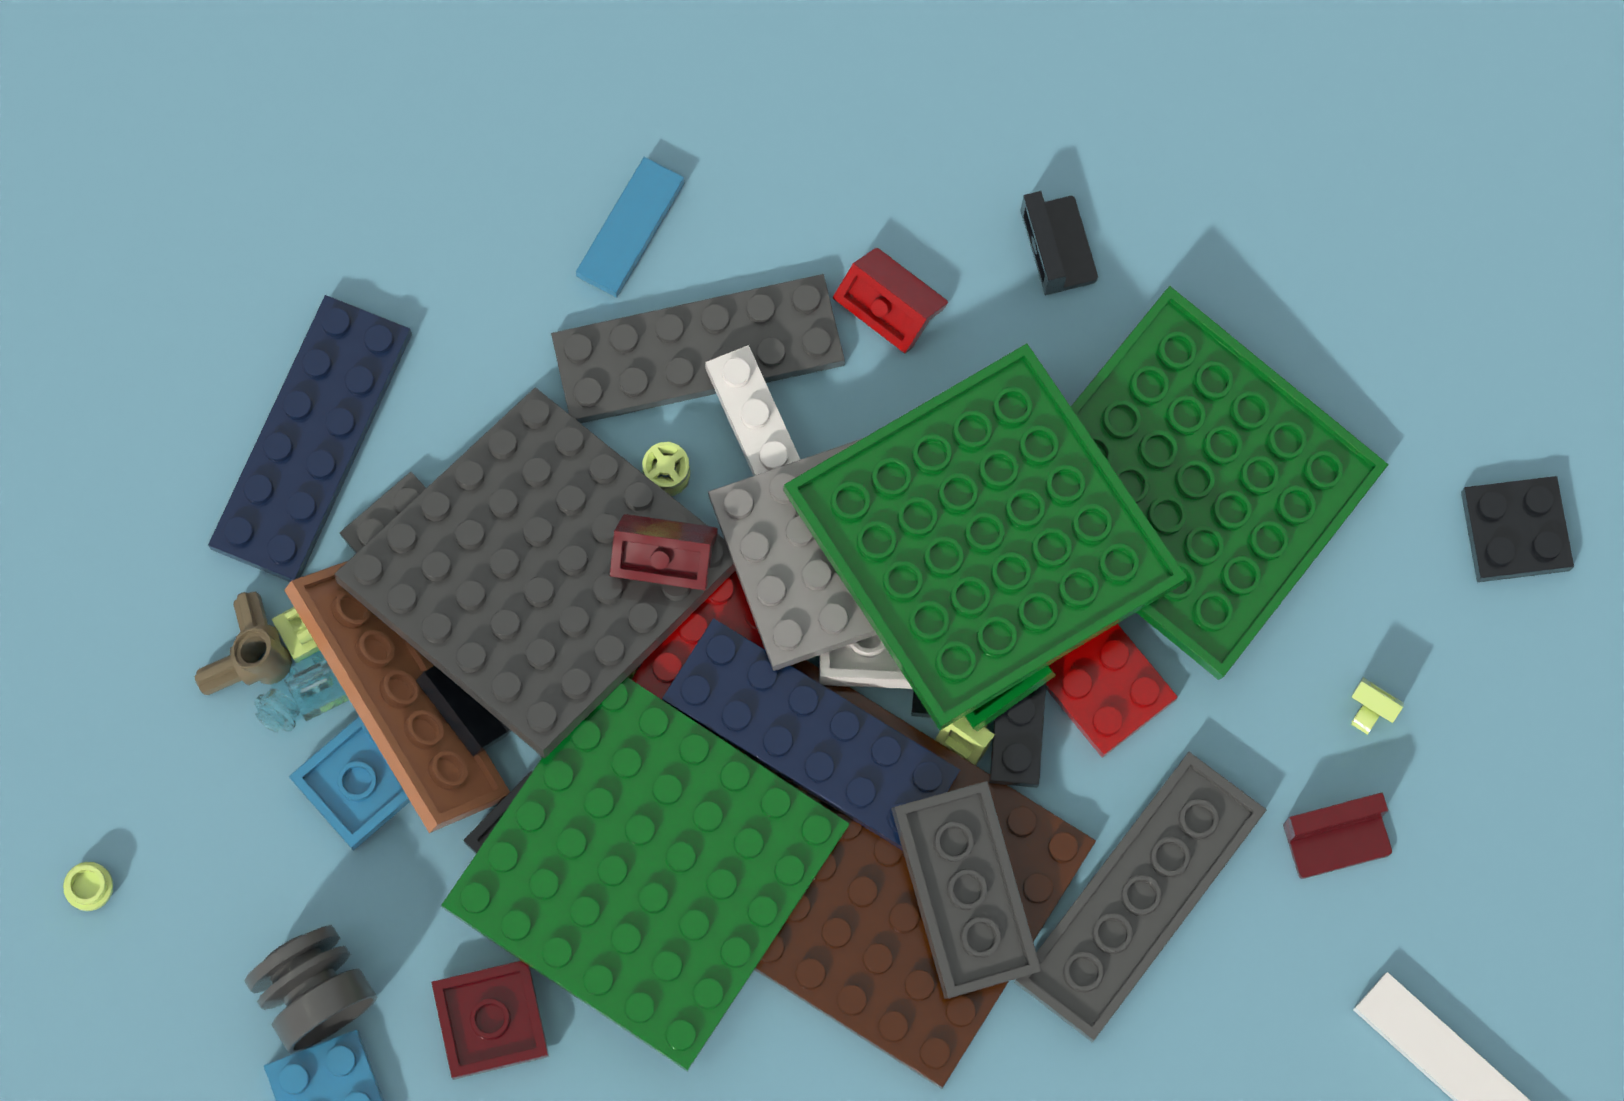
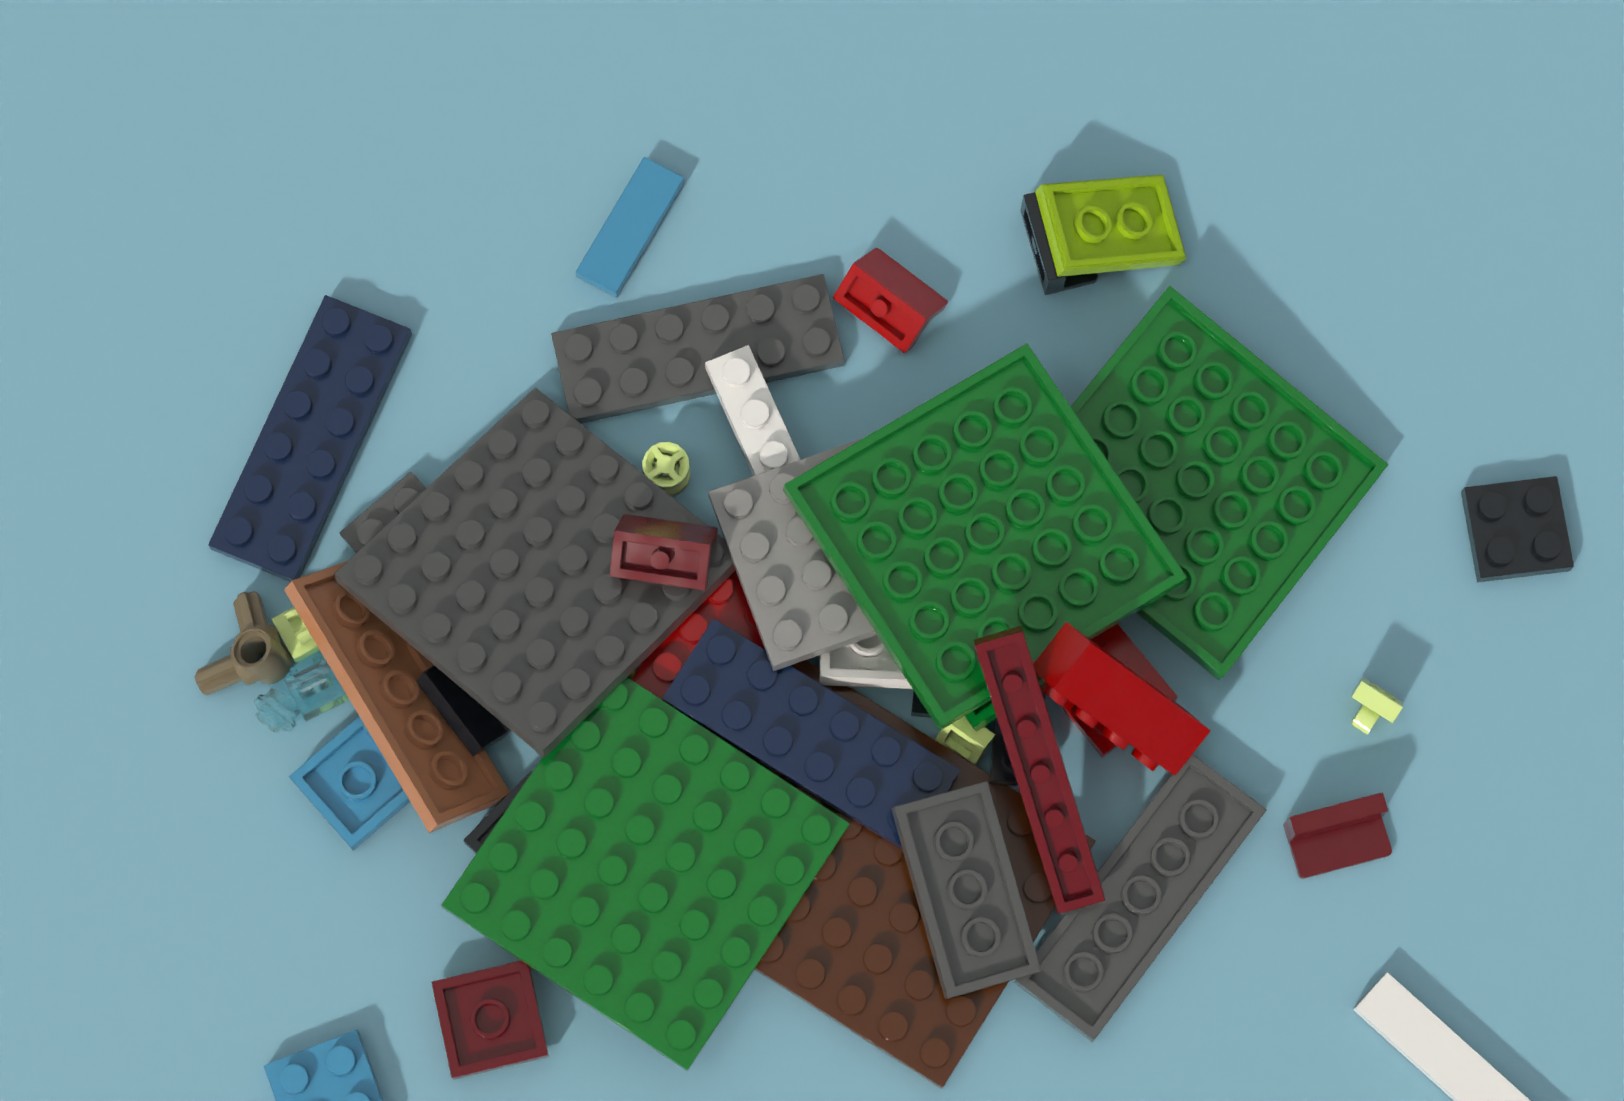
(88, 886): yellowish green plate -> none
(307, 982): dark grey wheel -> none
(1039, 769): none -> dark red plate
(1110, 225): none -> lime tile
(1118, 699): none -> red brick

